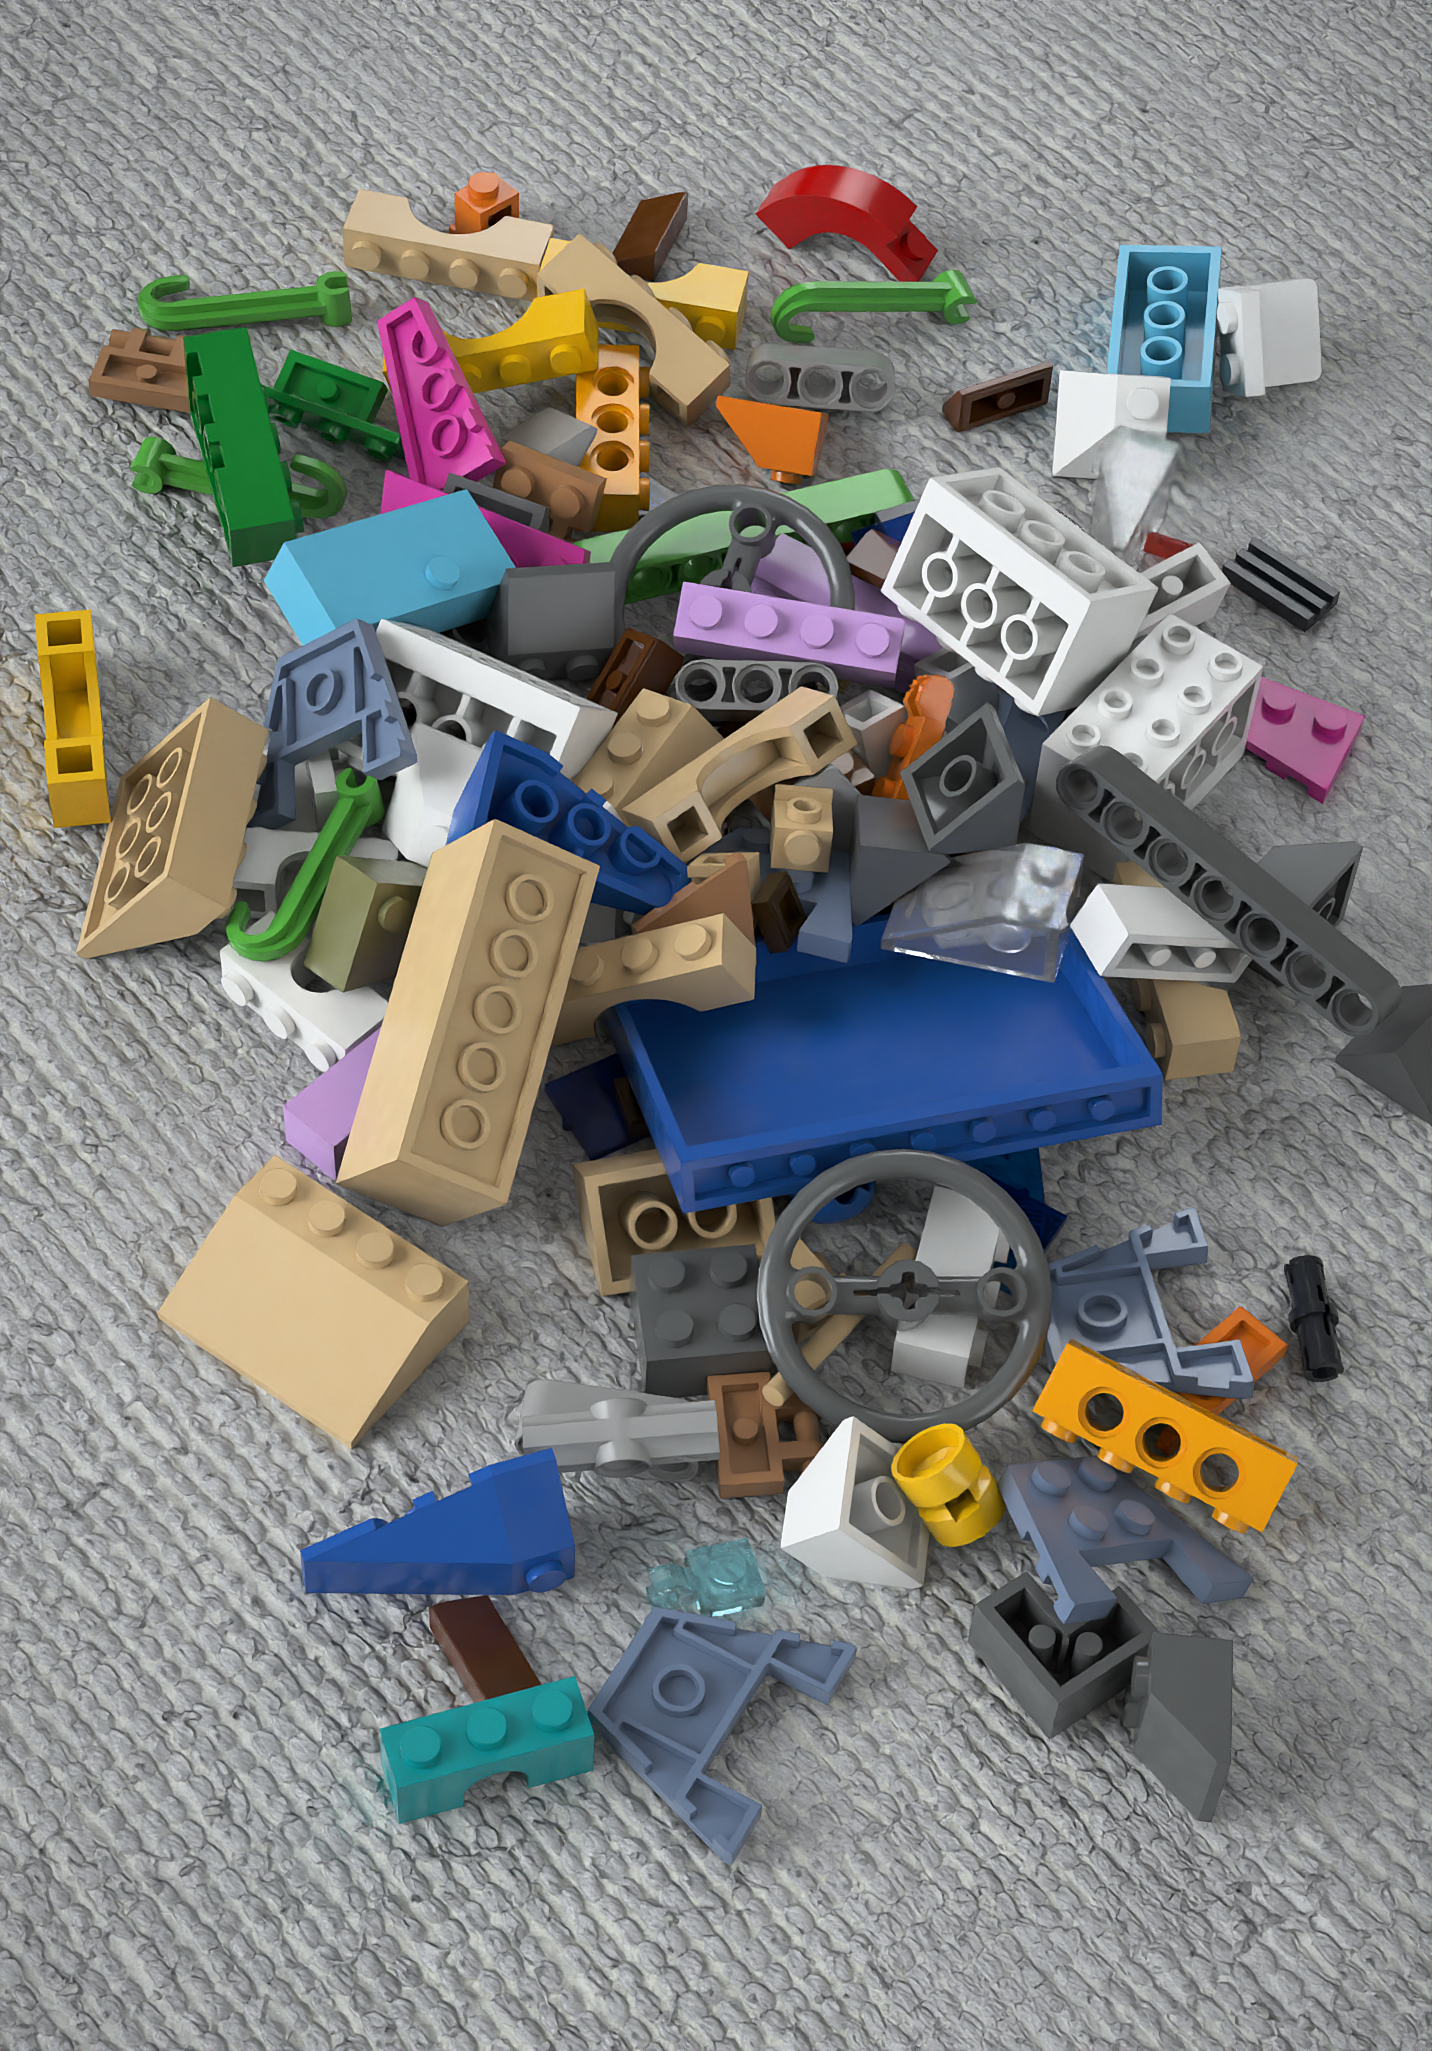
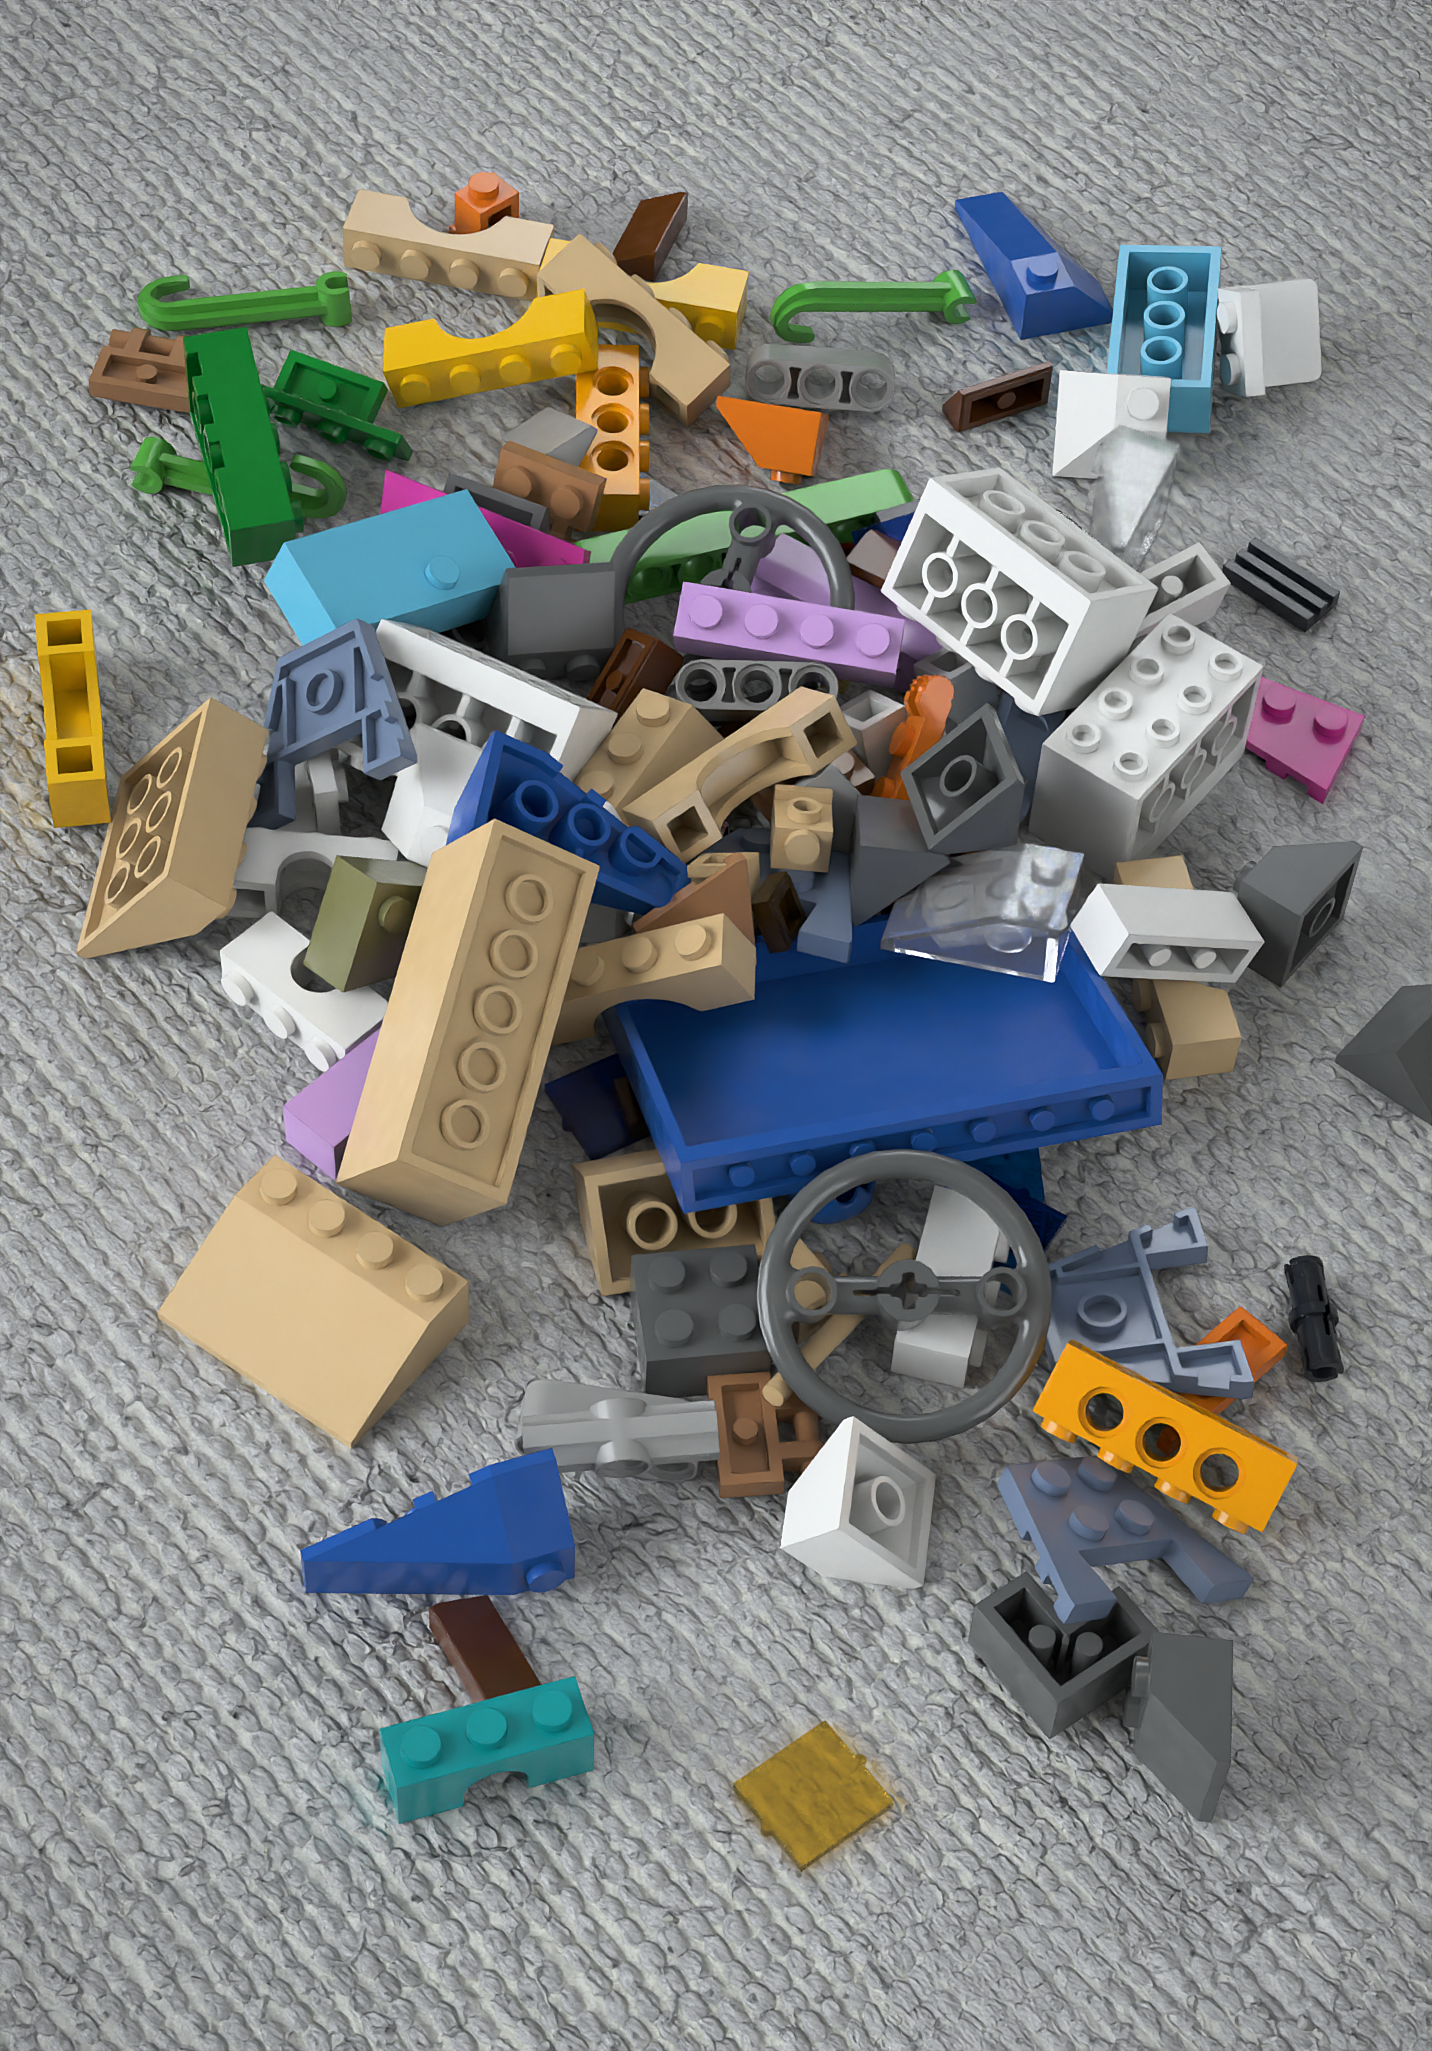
(353, 811): bright green piece -> none
(433, 402): dark pink wing -> none
(682, 1696): sand blue wing -> none
(715, 1577): clear light blue plate -> none
(813, 1795): none -> clear yellow piece
(851, 205): red arch -> none
(948, 1485): yellow wheel -> none
(1030, 271): none -> blue wedge
(1163, 546): clear red tile -> none
(1255, 891): dark grey beam -> none

